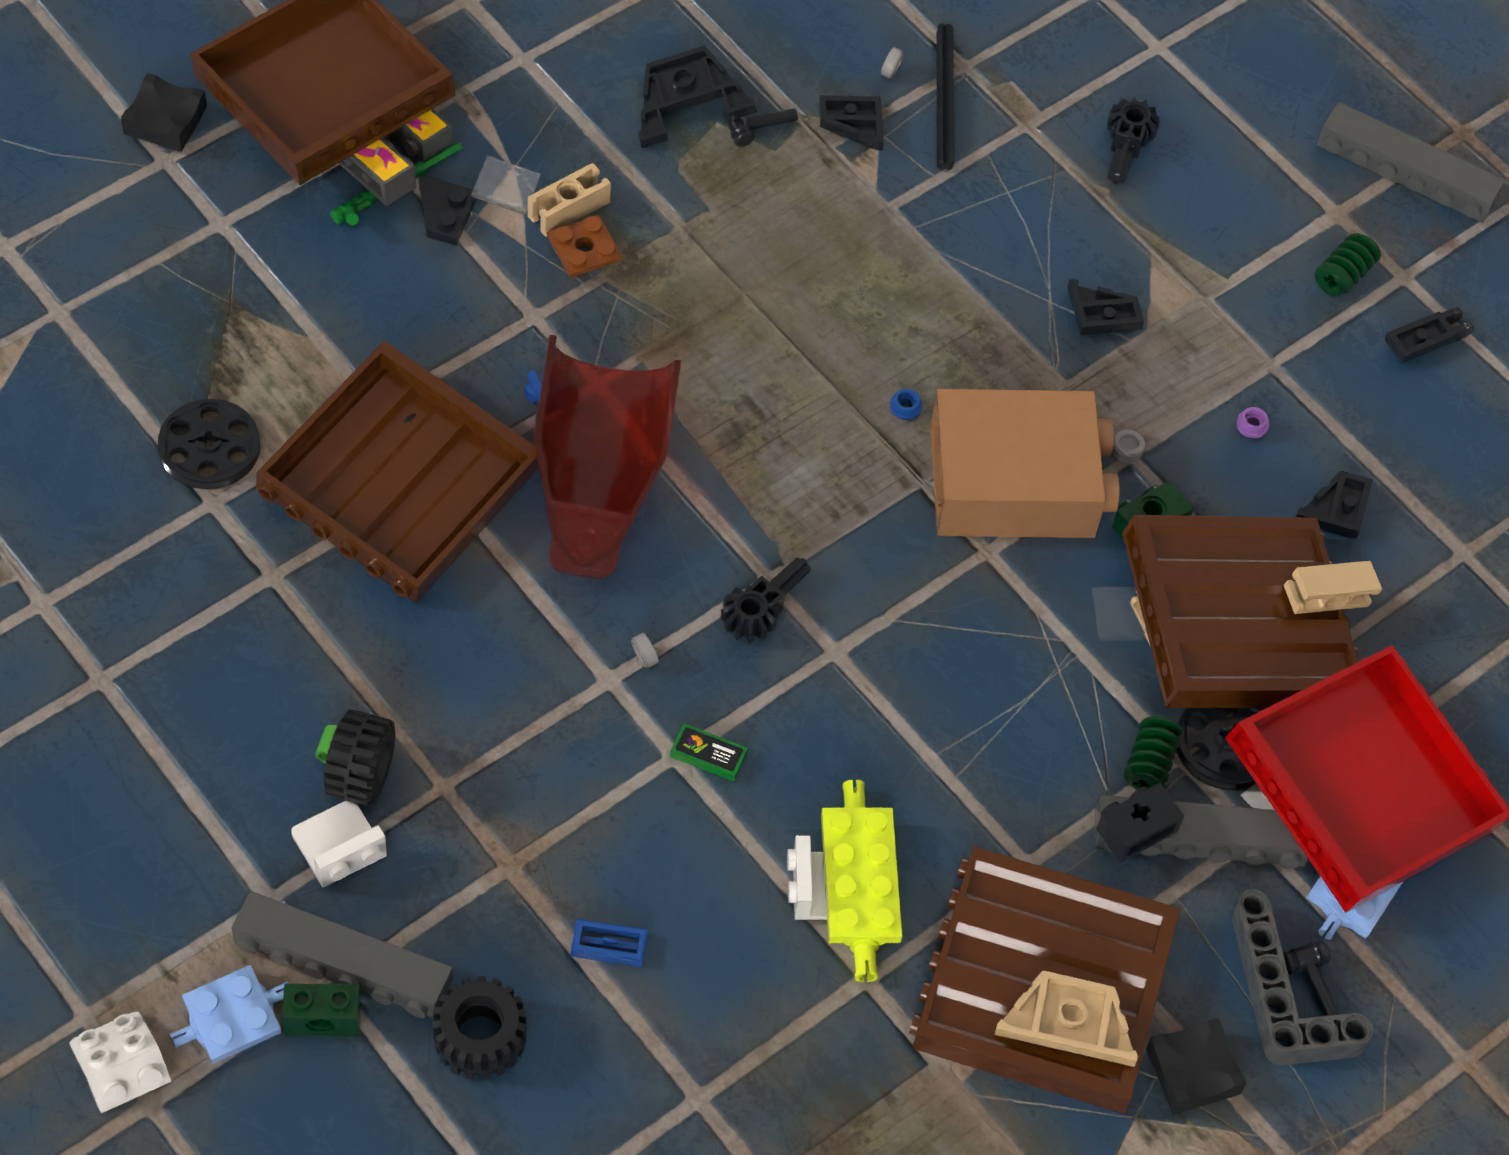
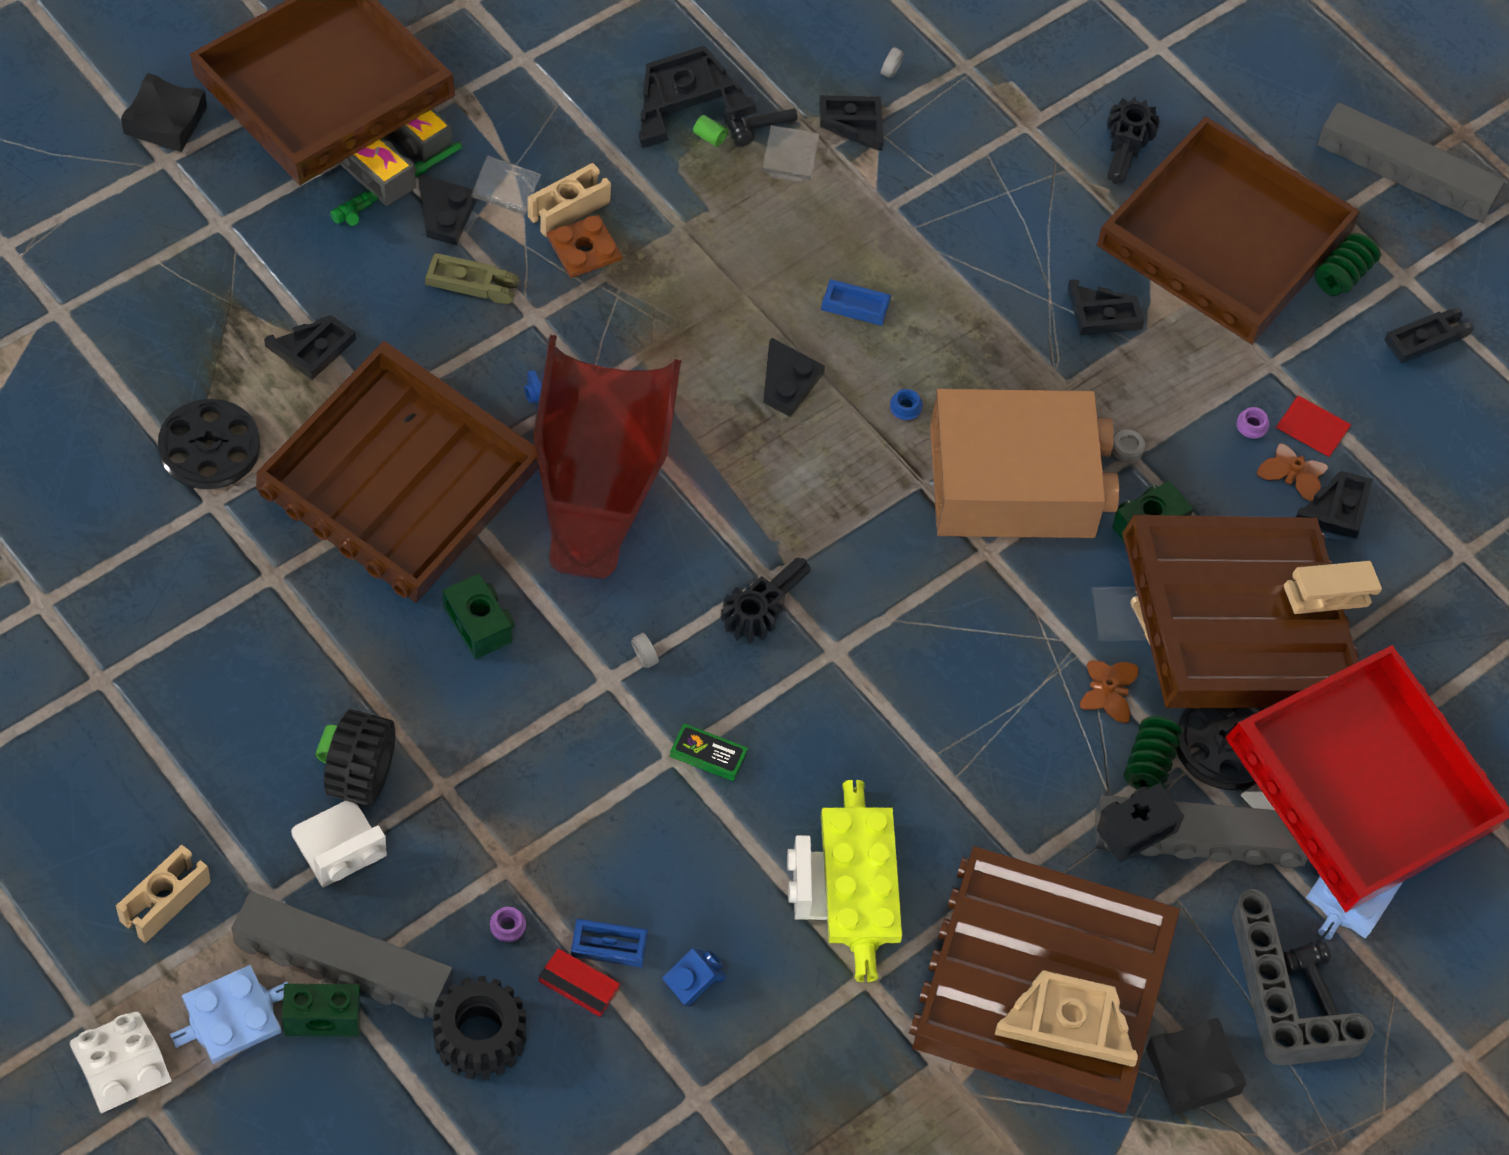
(163, 908): none -> tan piece
(312, 345): none -> black wing
(471, 278): none -> olive hinge
(479, 633): none -> dark green brick
(507, 915): none -> medium lavender plate
(579, 982): none -> red tile
(694, 975): none -> blue bracket
(710, 130): none -> bright green hinge
(789, 377): none -> black wing
(790, 154): none -> clear piece
(856, 302): none -> blue tile
(945, 96): black axle -> none
(1109, 687): none -> dark orange piece
(1227, 229): none -> reddish brown panel
(1304, 472): none -> dark orange piece
(1313, 426): none -> red sticker

